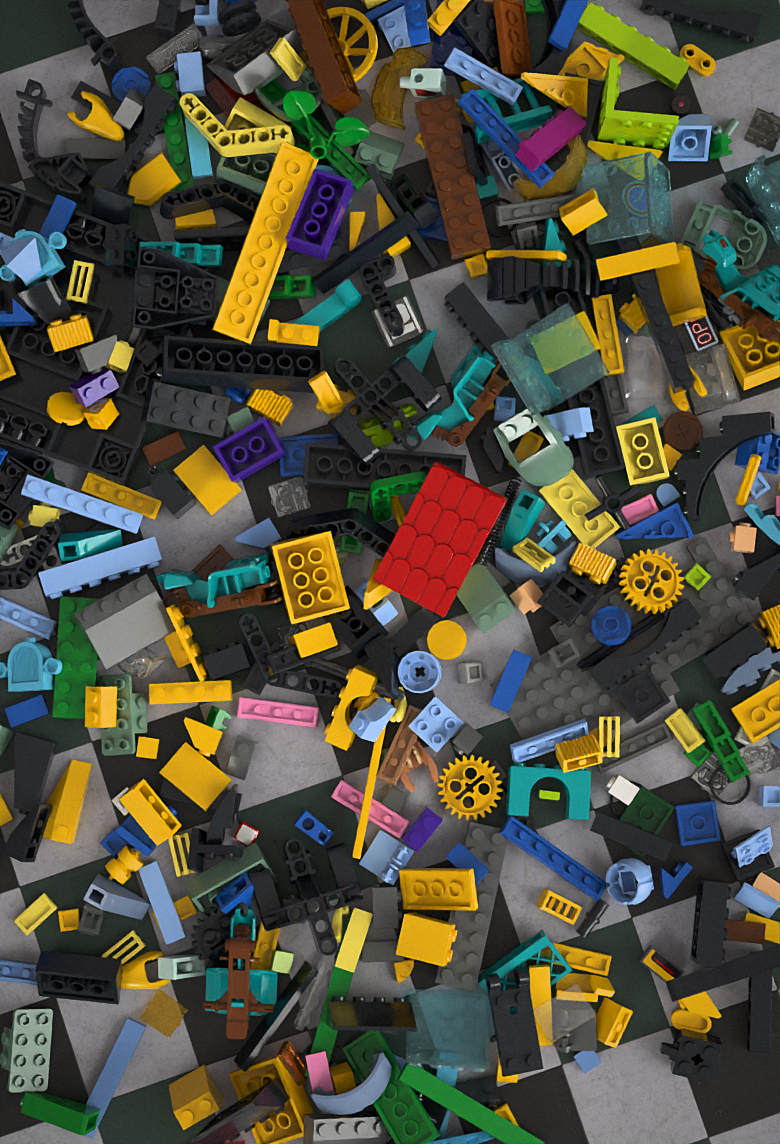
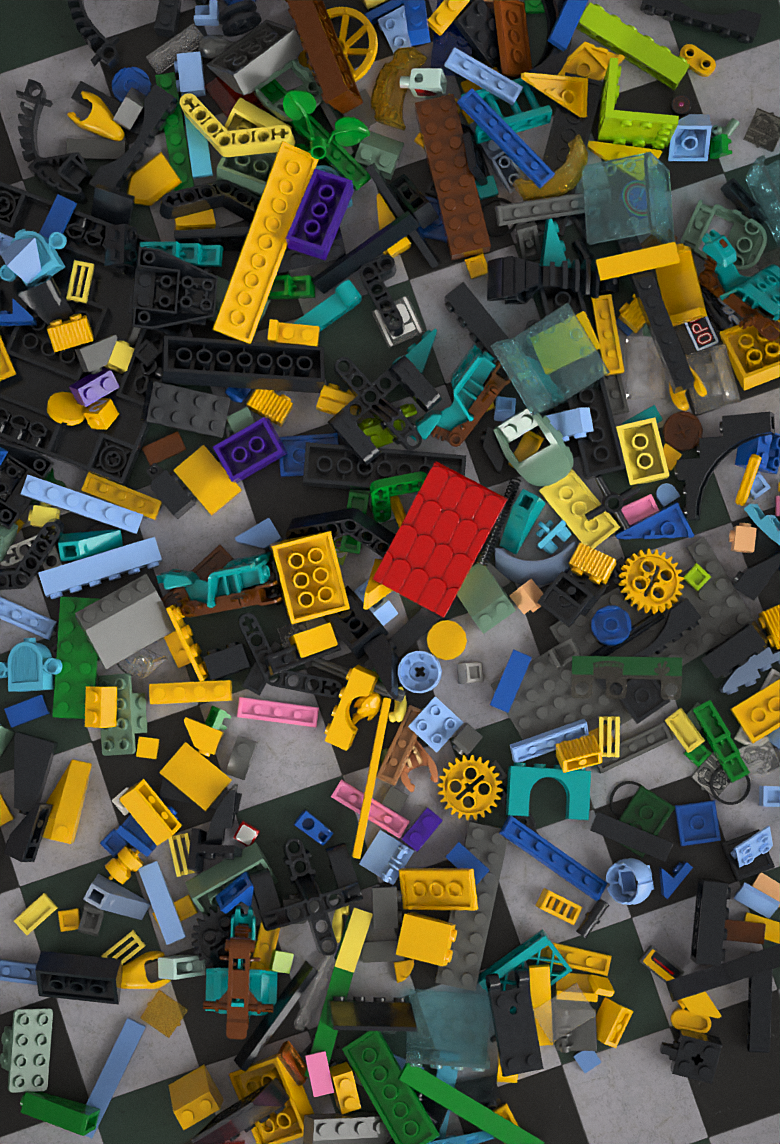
(288, 59): light yellow tile -> none
(289, 497): clear piece -> none
(326, 392): yellow tile -> none
(356, 224): yellow slope -> none
(359, 1097): sand blue windscreen -> none
(371, 721): light blue arch -> none
(530, 255): yellow tile -> none
(531, 556): light yellow tile -> none
(545, 794): lime tile -> none
(550, 138): magenta brick -> none
(582, 212): yellow panel -> none
(622, 789): white brick -> none
(623, 668): none -> piece

